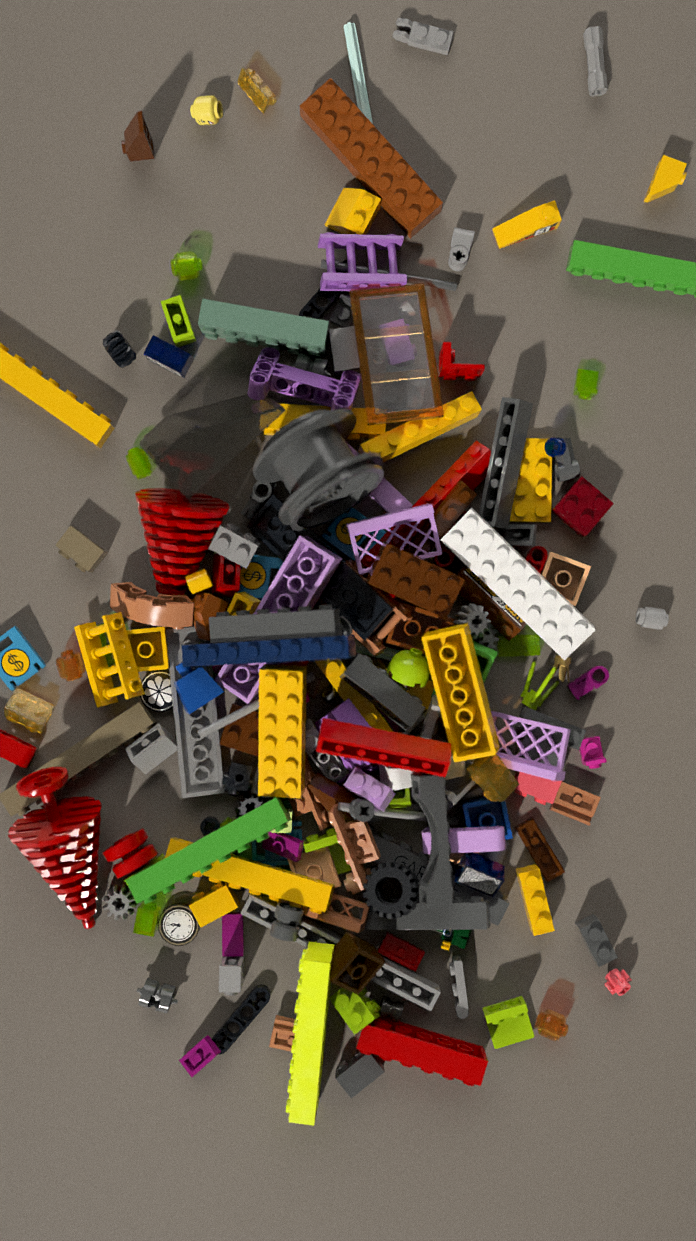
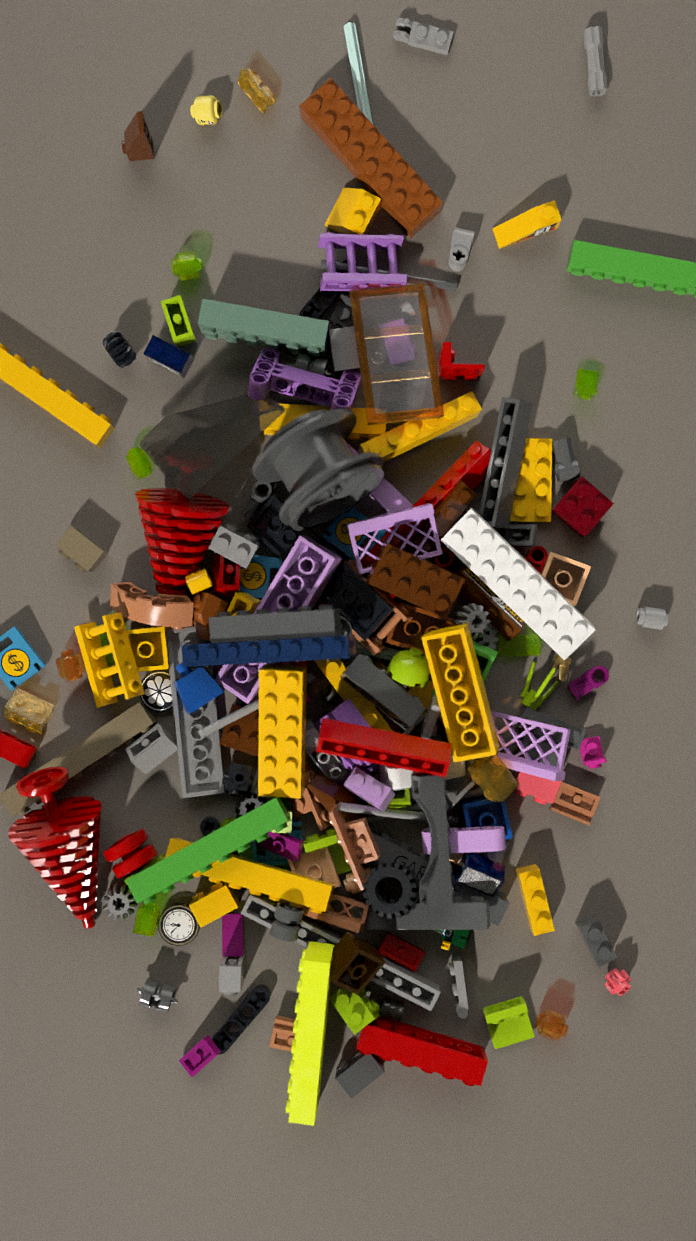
(357, 807): dark grey wheel -> none
(539, 849): reddish brown tile -> none
(549, 447): clear blue bush -> none
(666, 178): yellow slope -> none

